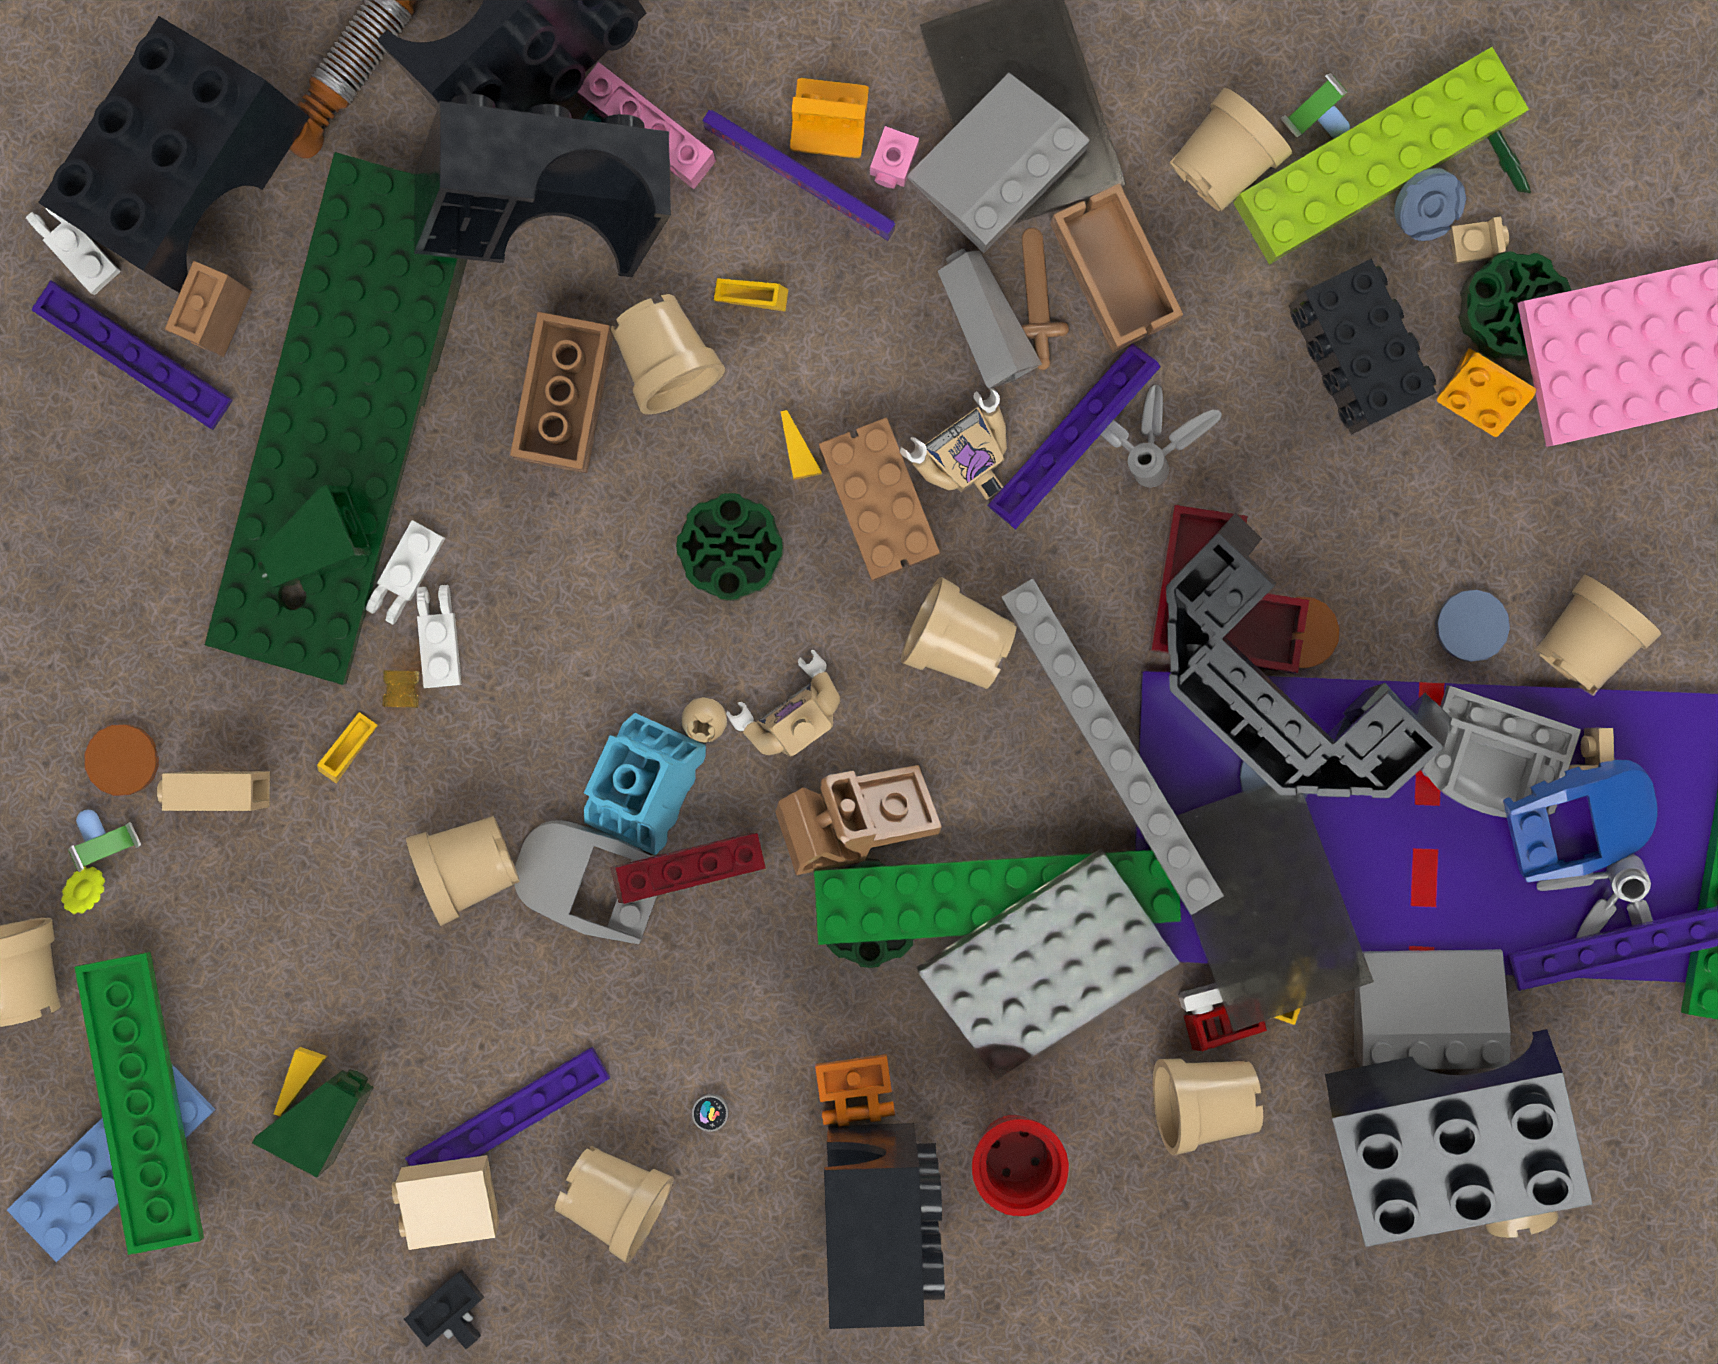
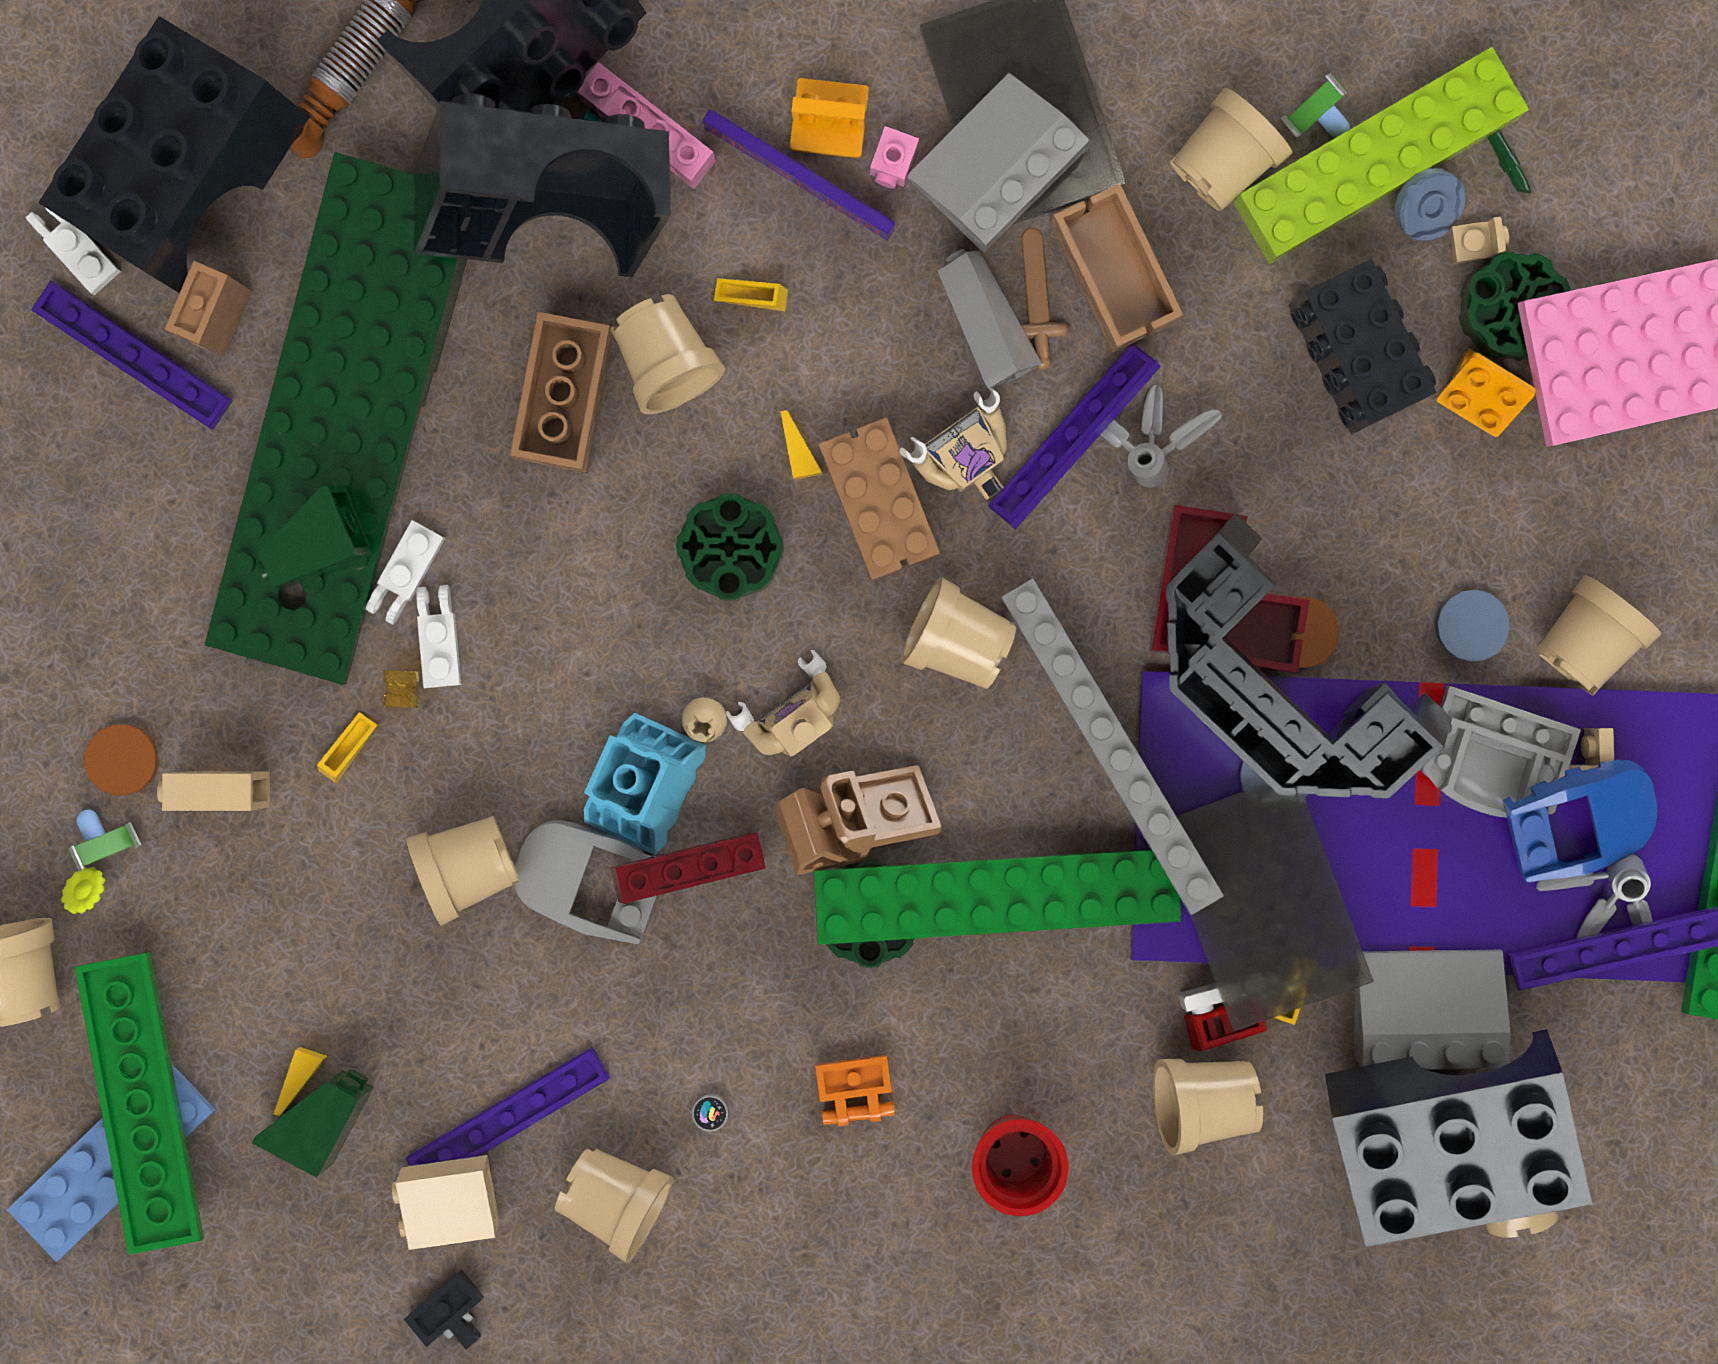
(882, 1226): black piece -> none
(1048, 964): clear smoke plate -> none

